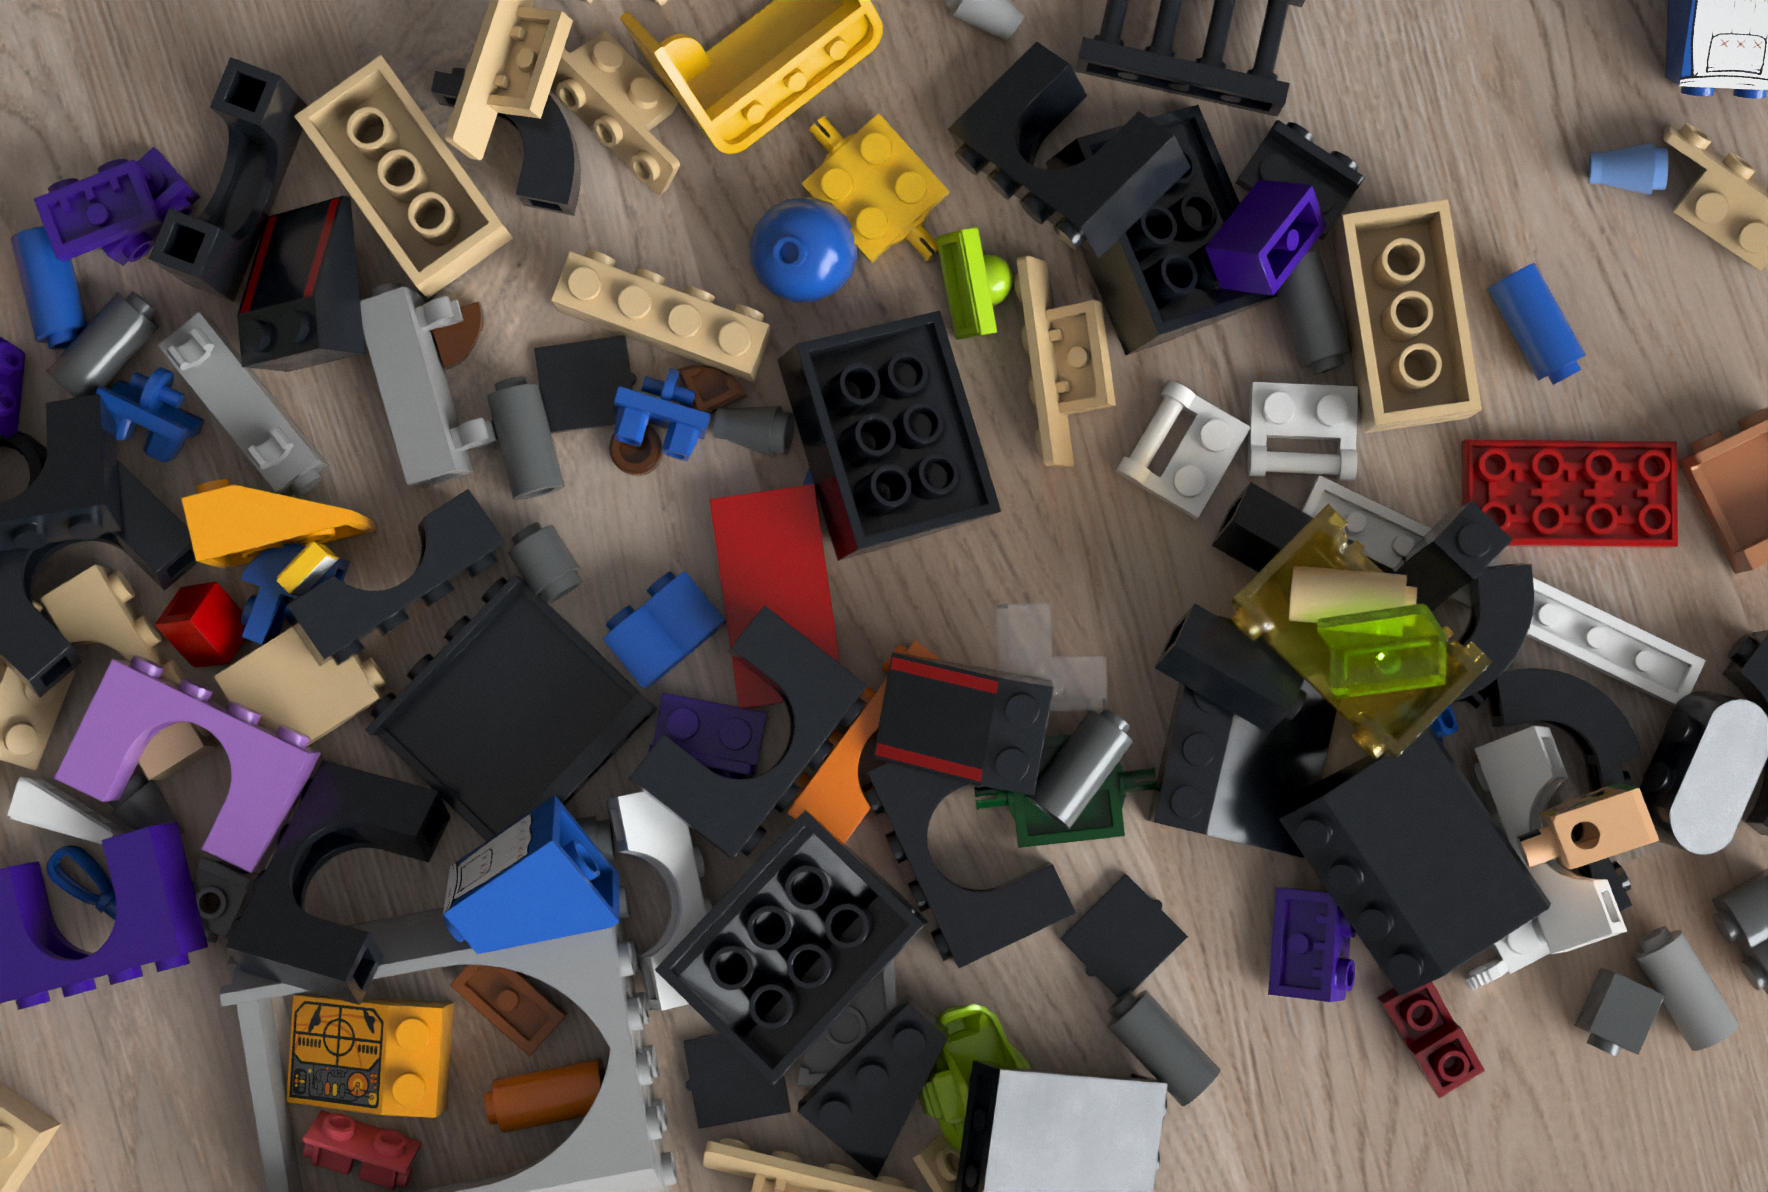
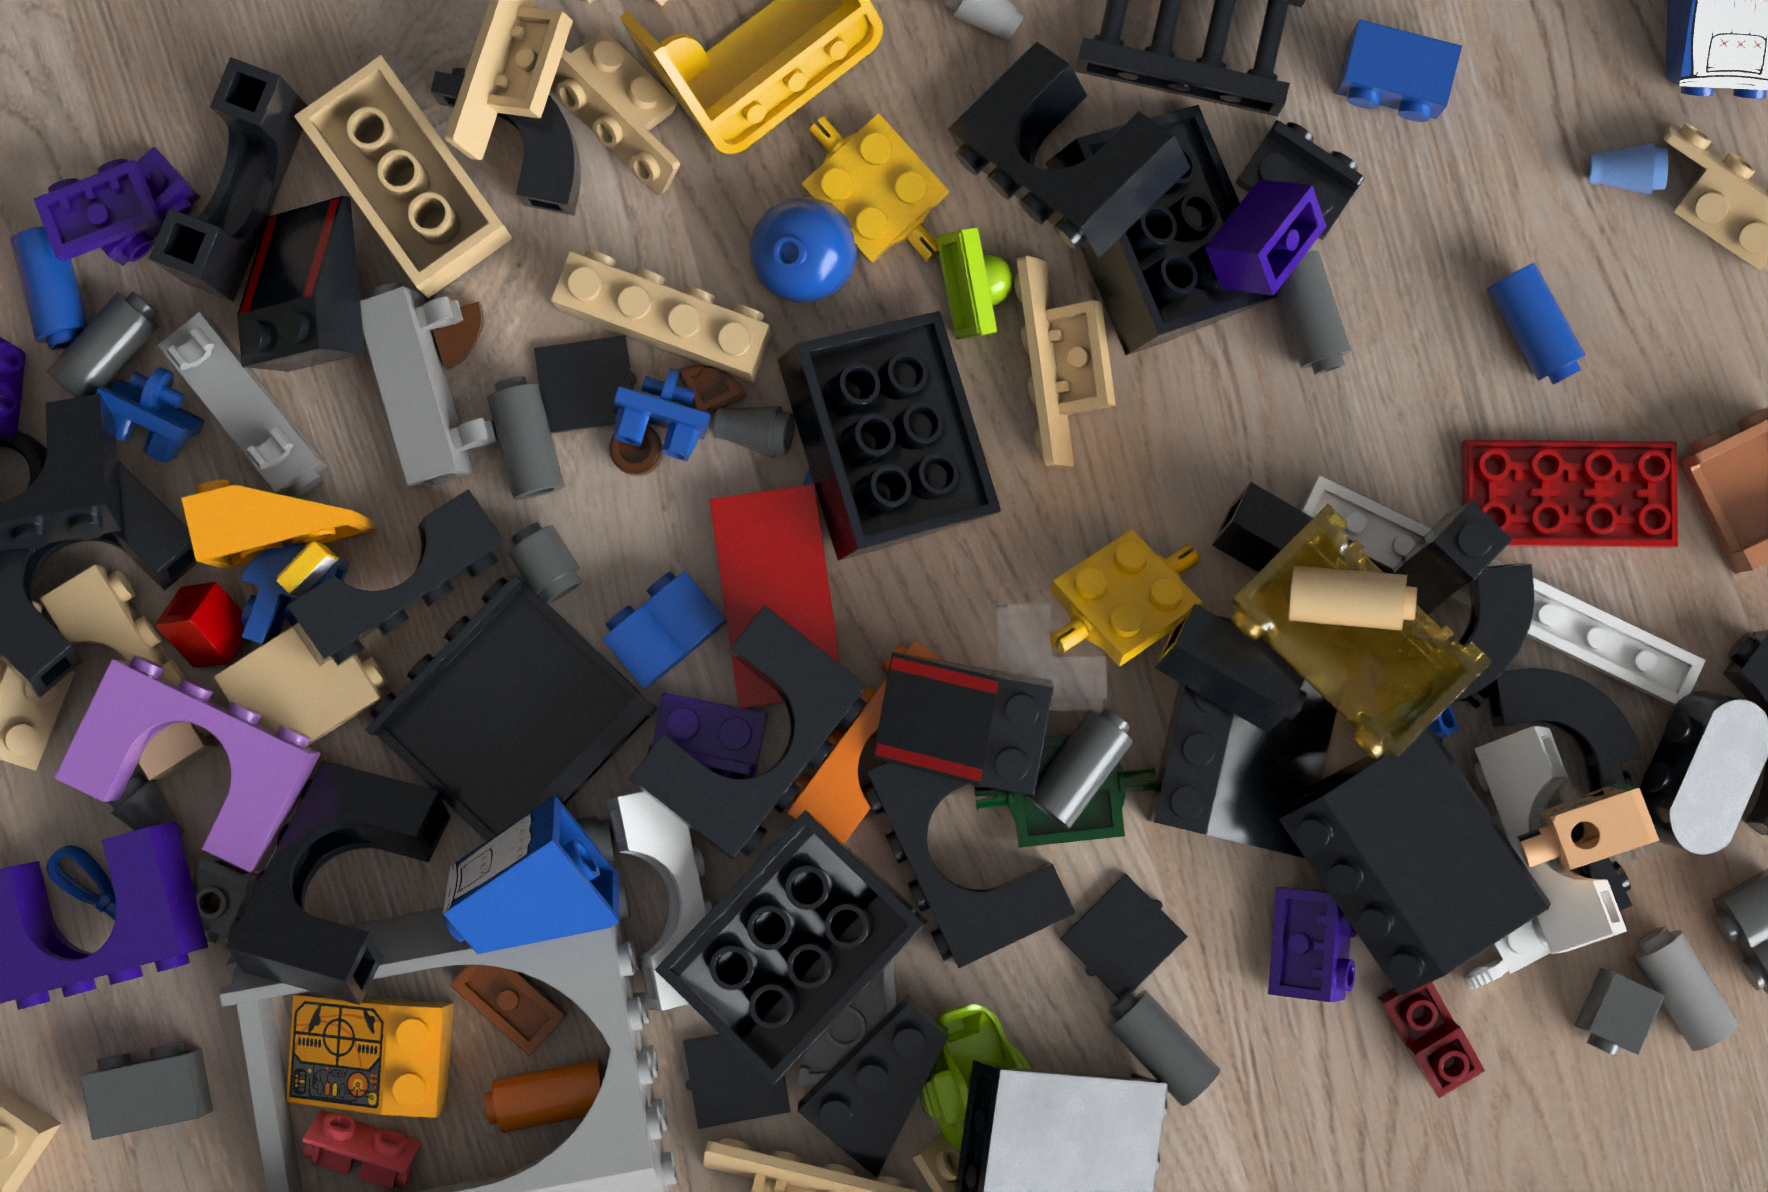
(51, 808): white slope -> none
(146, 1092): none -> dark grey brick
(1123, 597): none -> yellow plate
(1198, 459): white plate -> none
(1302, 413): white plate -> none
(1384, 650): clear neon green panel -> none
(1398, 71): none -> blue brick
(1406, 316): tan brick -> none

